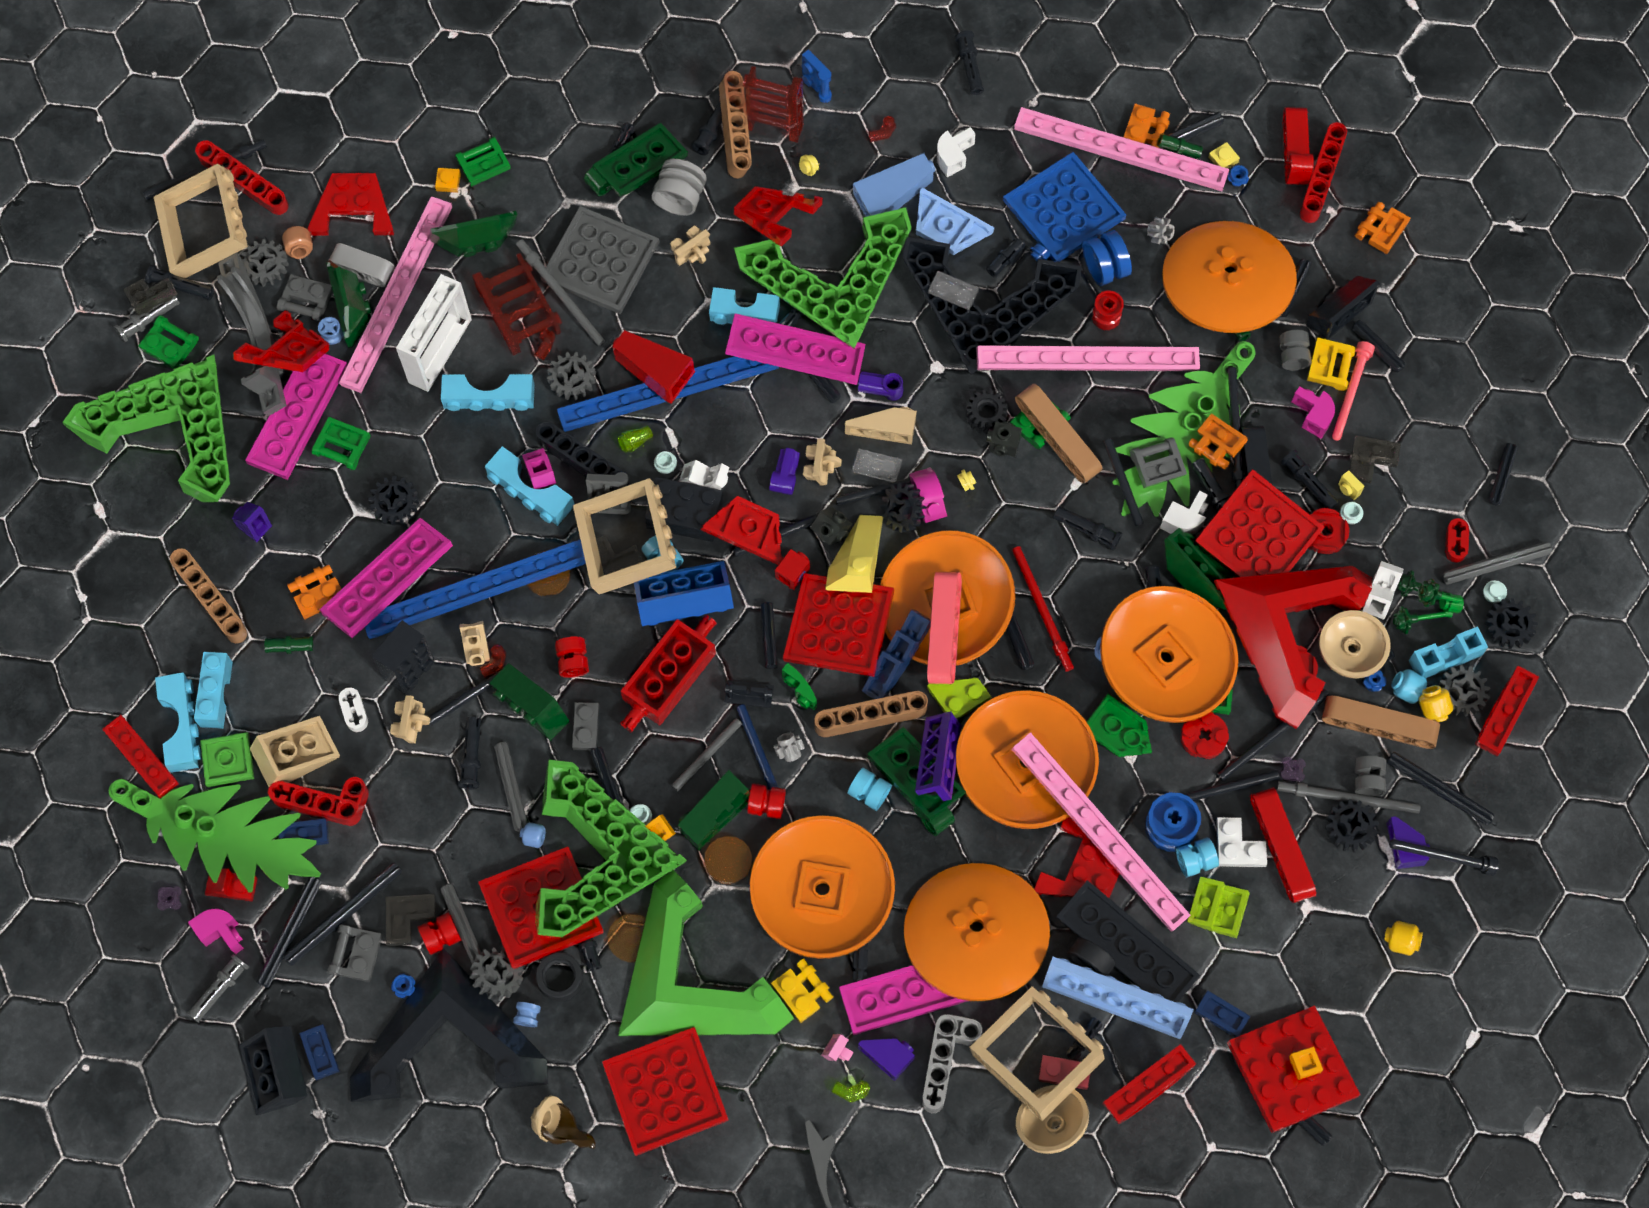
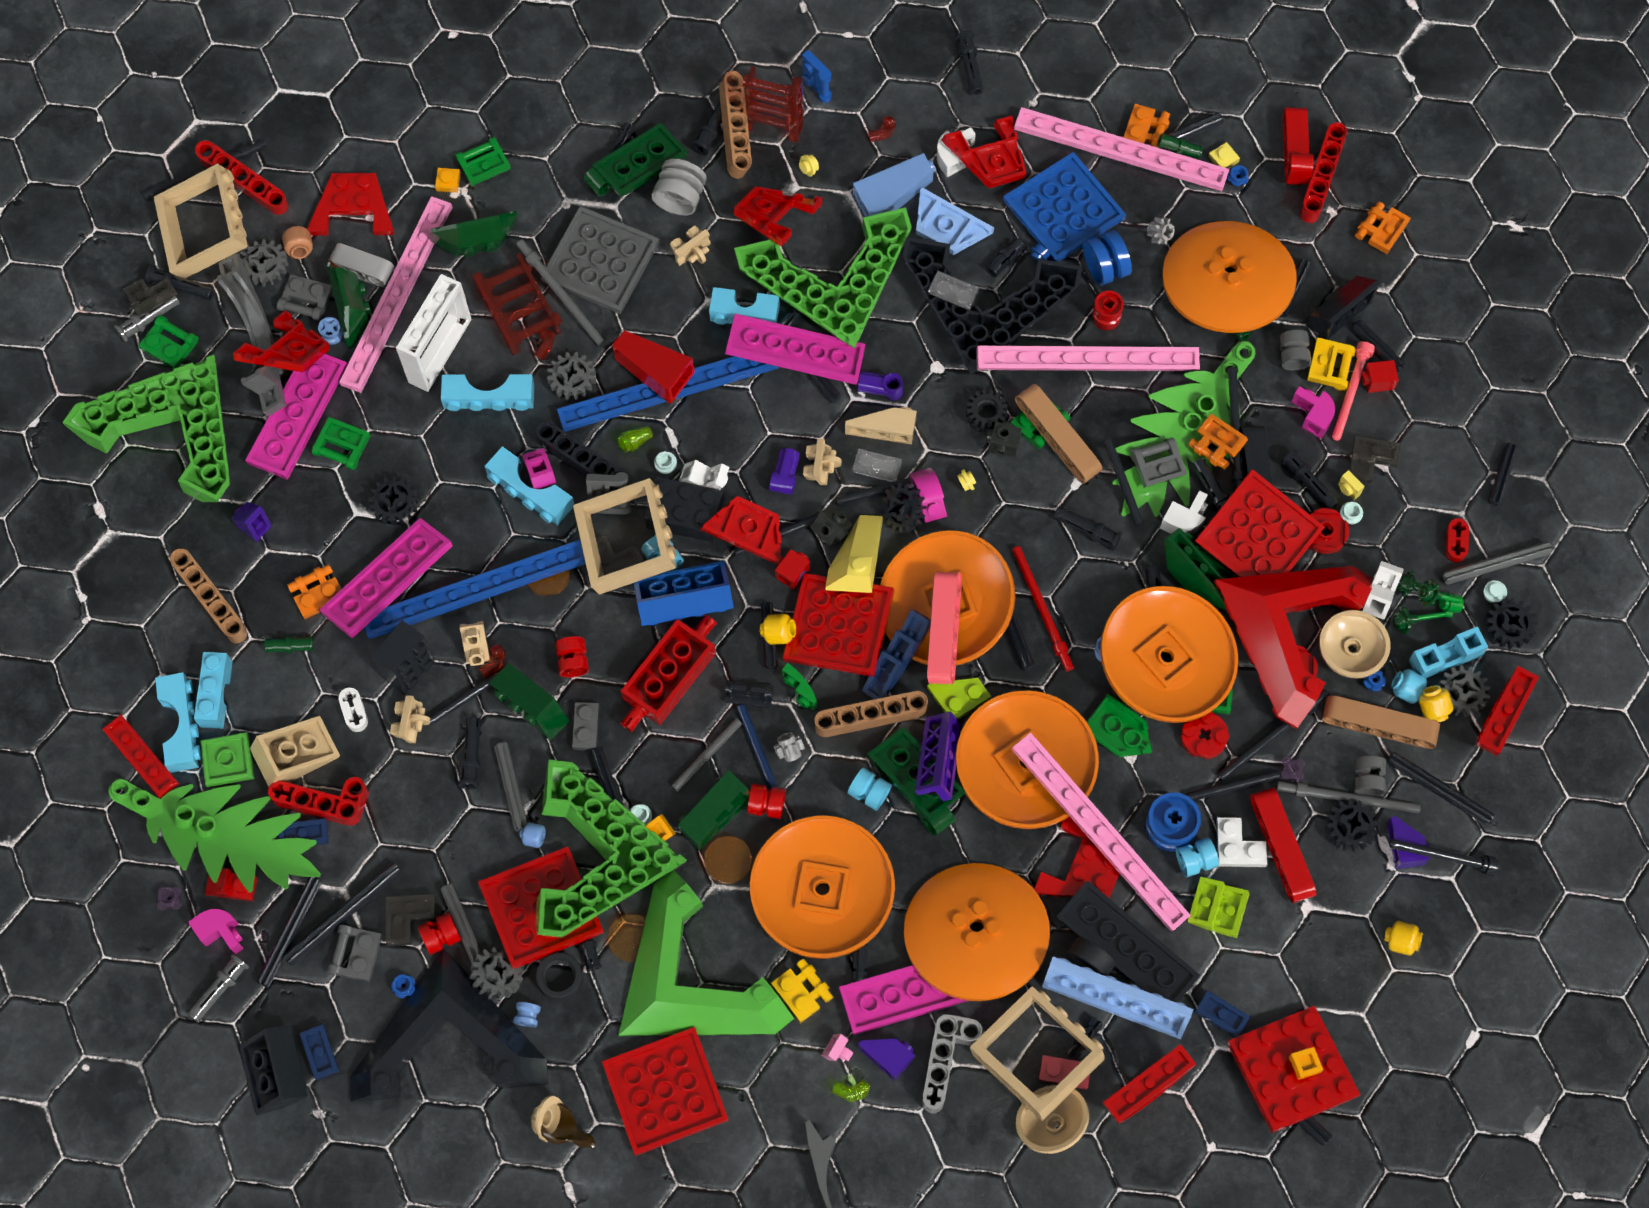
(778, 629): none -> yellow head
(994, 162): none -> red wing
(1380, 376): none -> red brick

